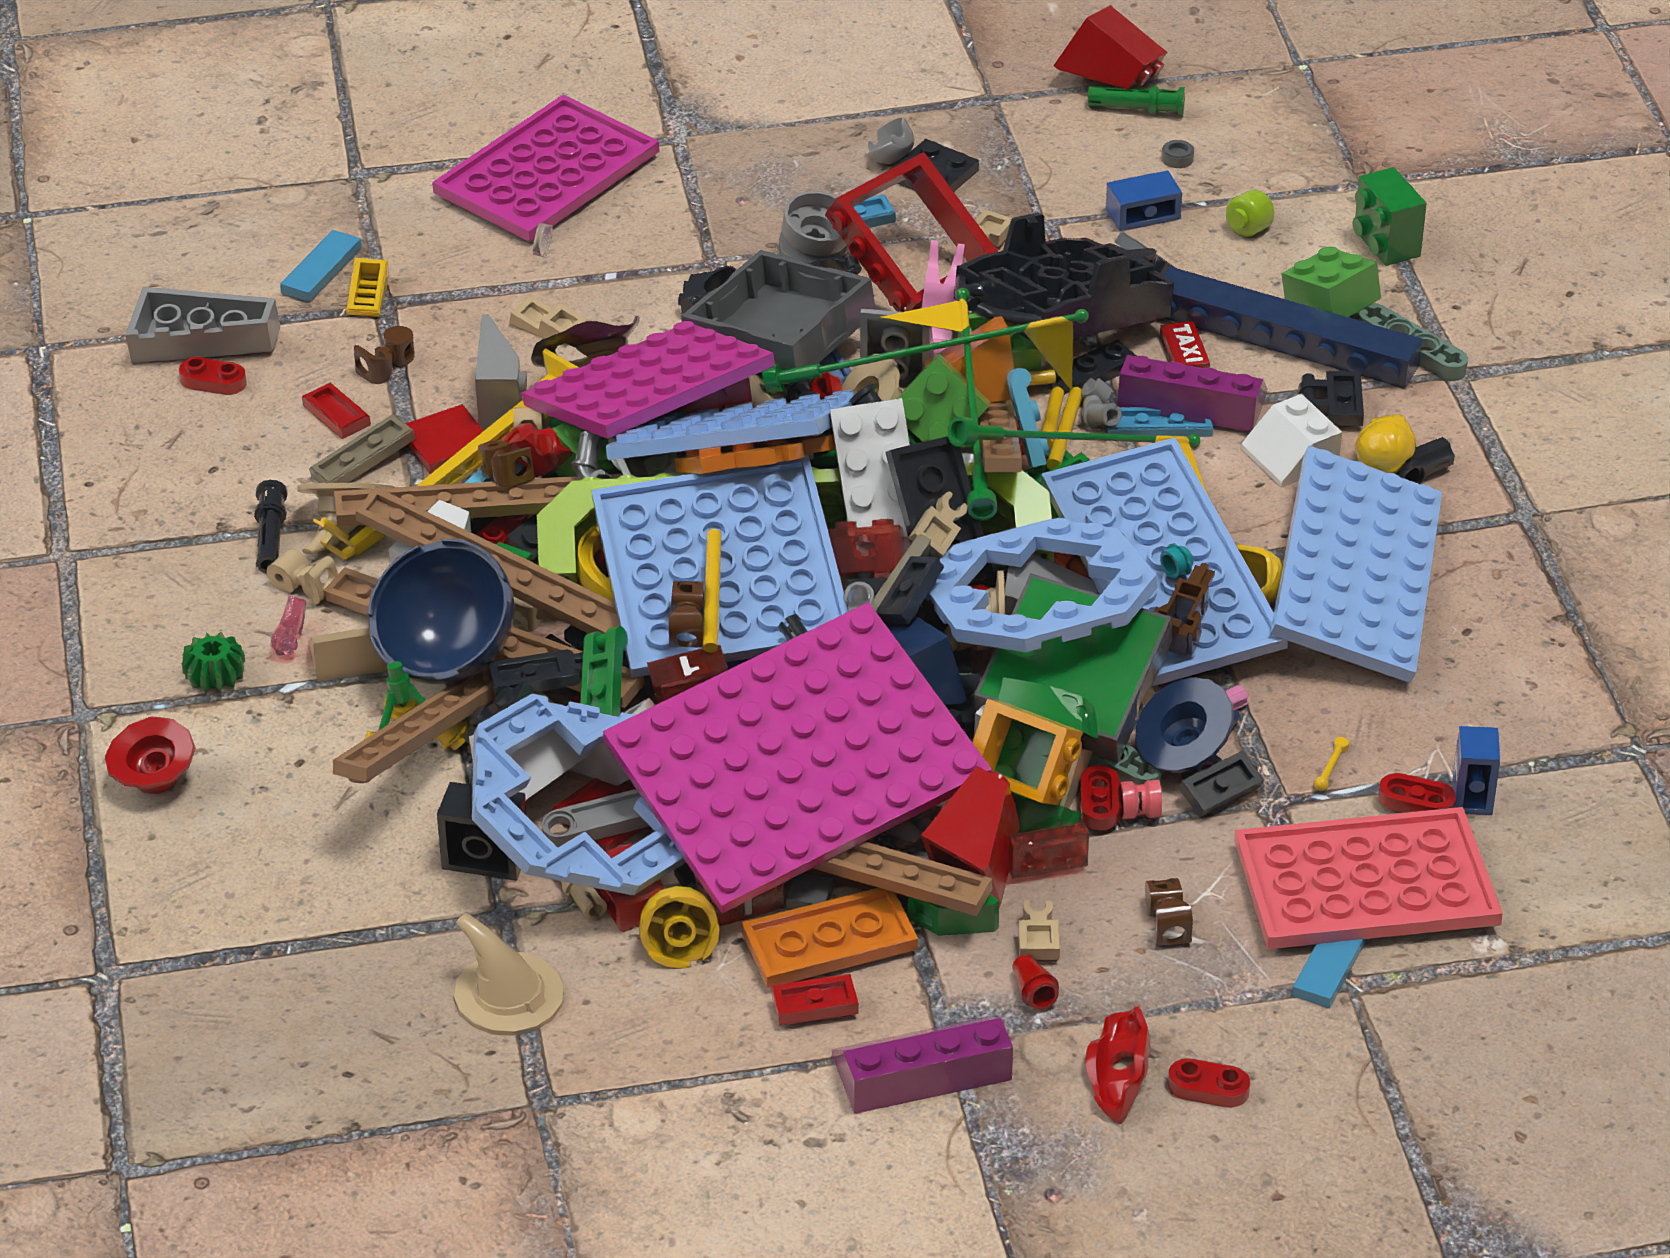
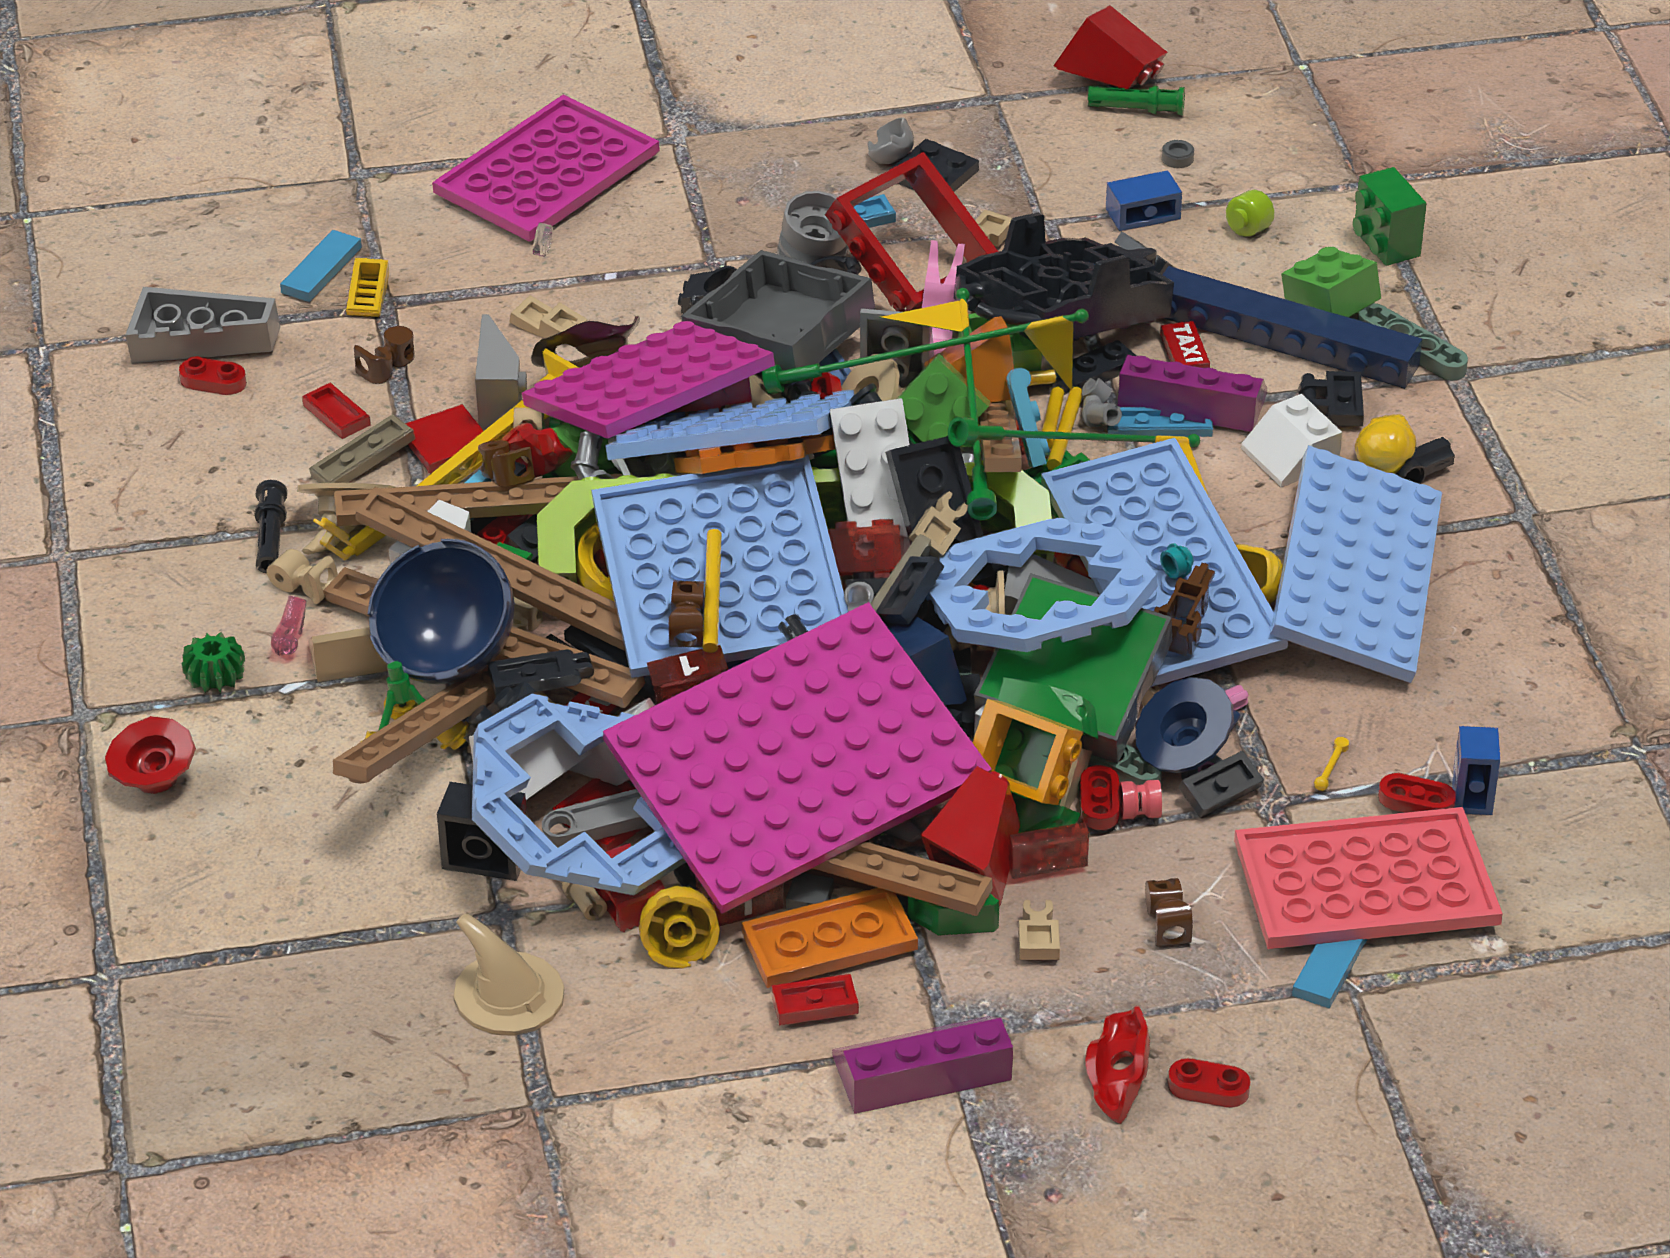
(603, 669): green plate -> none
(1036, 984): red cone -> none

